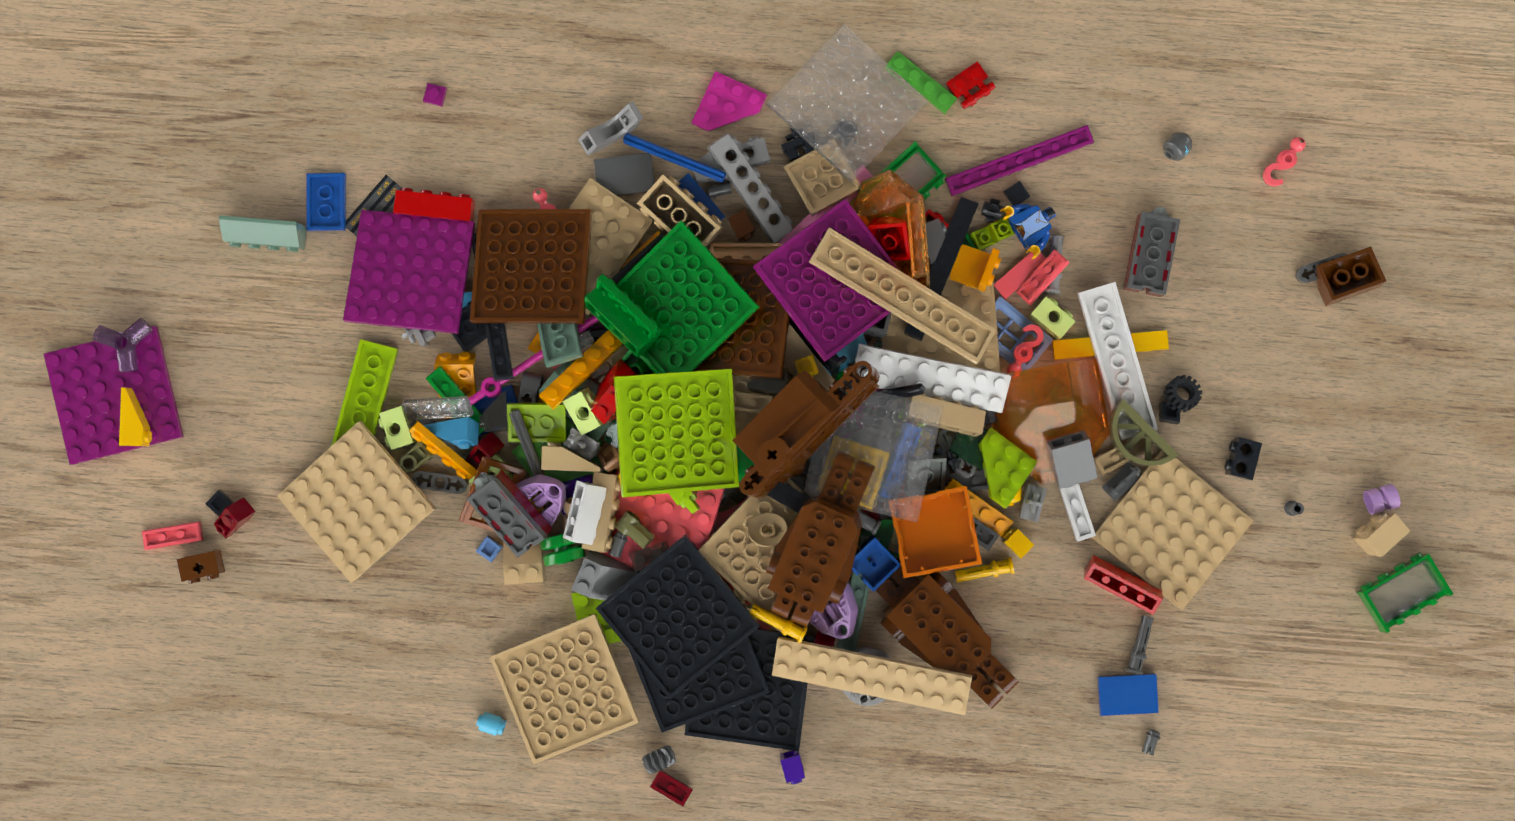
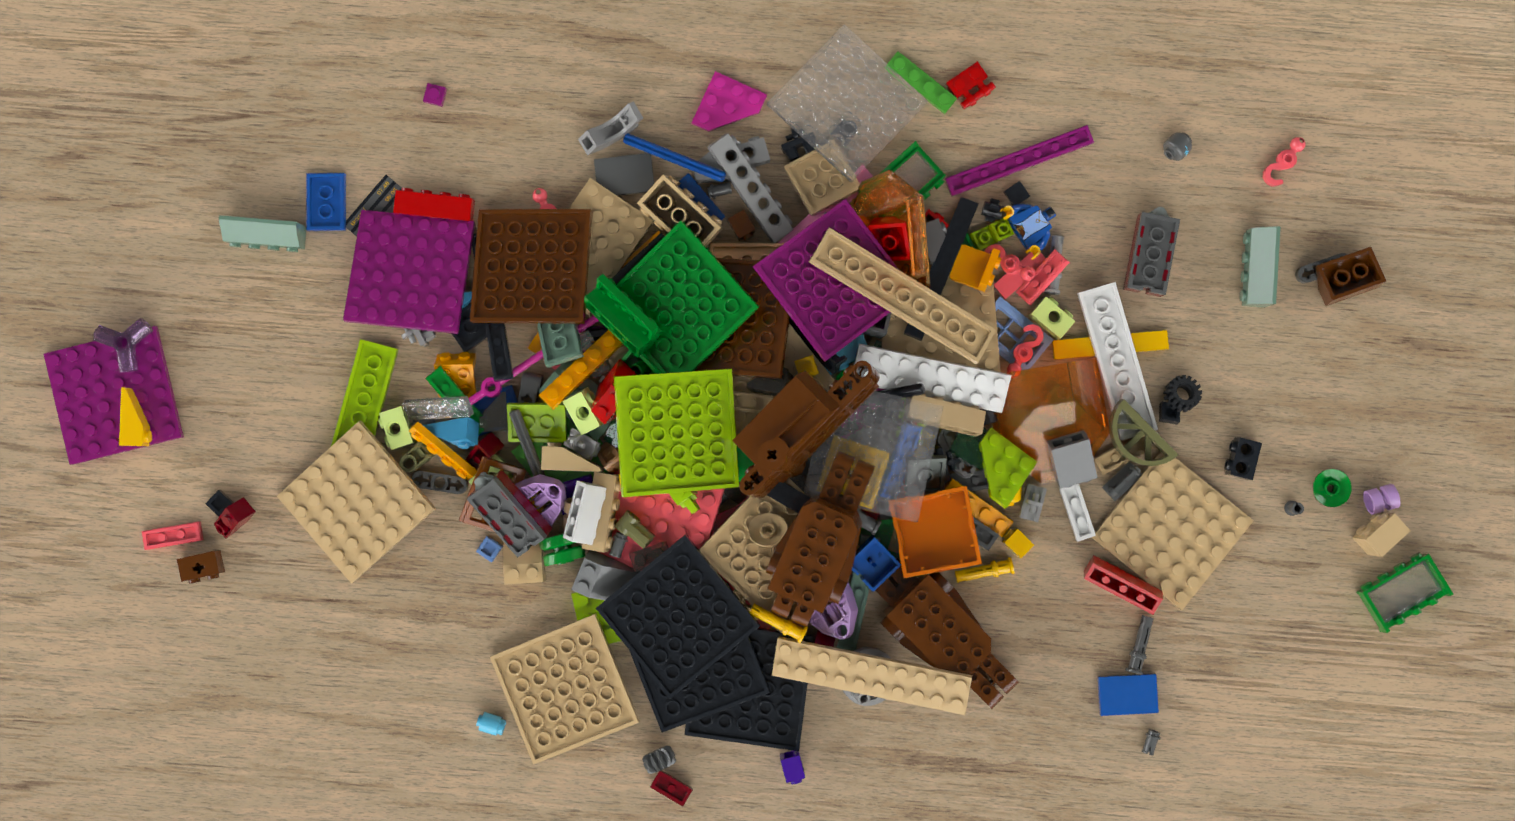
(1011, 263): none -> coral piece
(1260, 266): none -> slope
(1340, 488): none -> green dish

